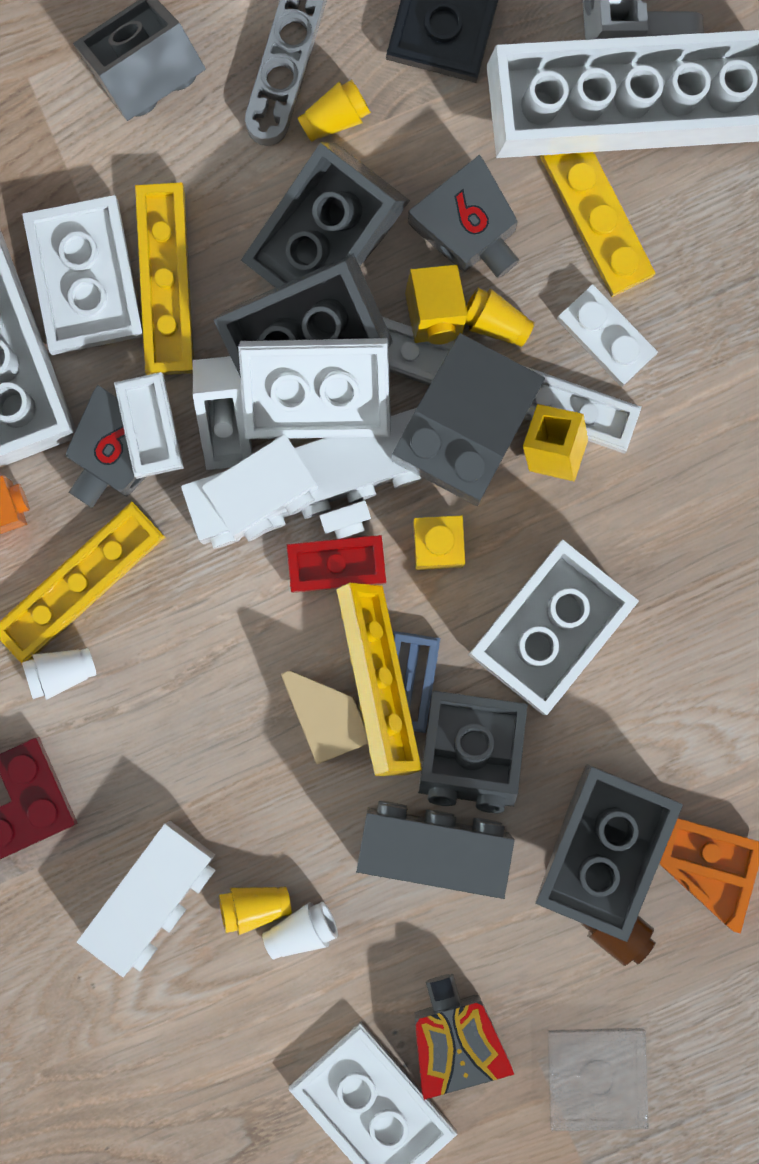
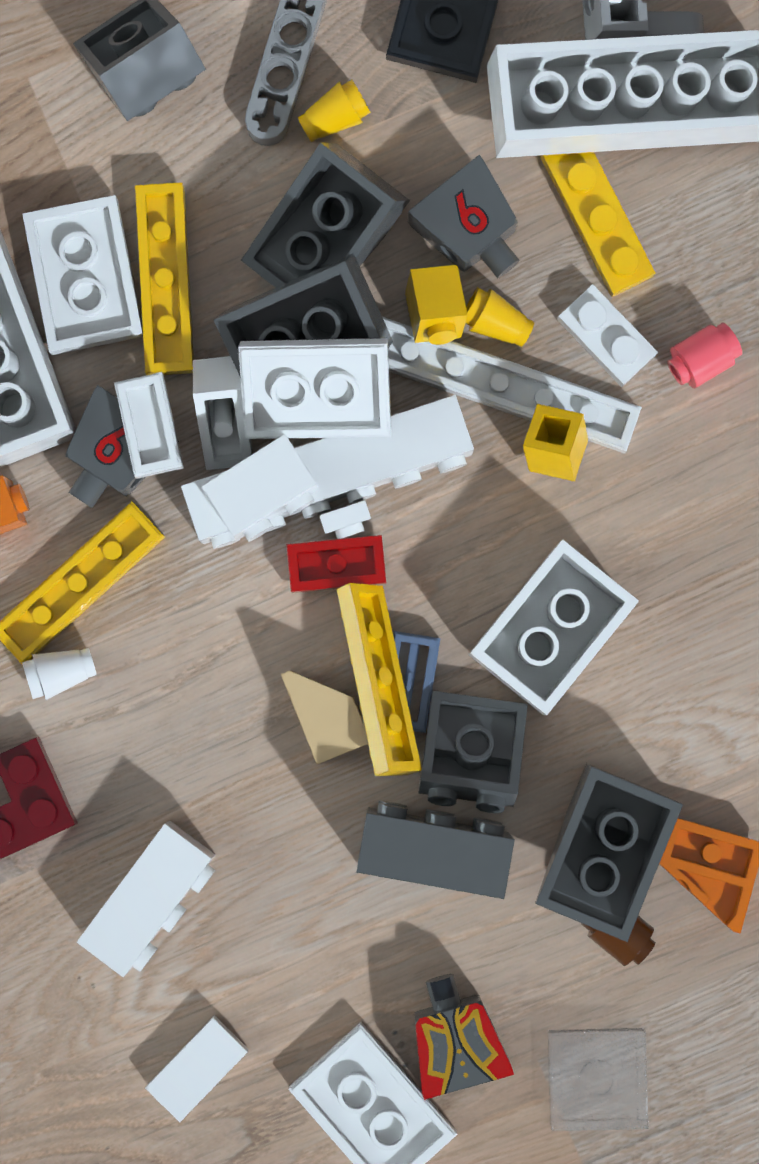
(197, 1068): none -> white tile
(253, 907): yellow cone -> none
(301, 932): white cone -> none
(439, 542): yellow brick -> none
(467, 419): dark grey slope -> none
(704, 355): none -> coral brick

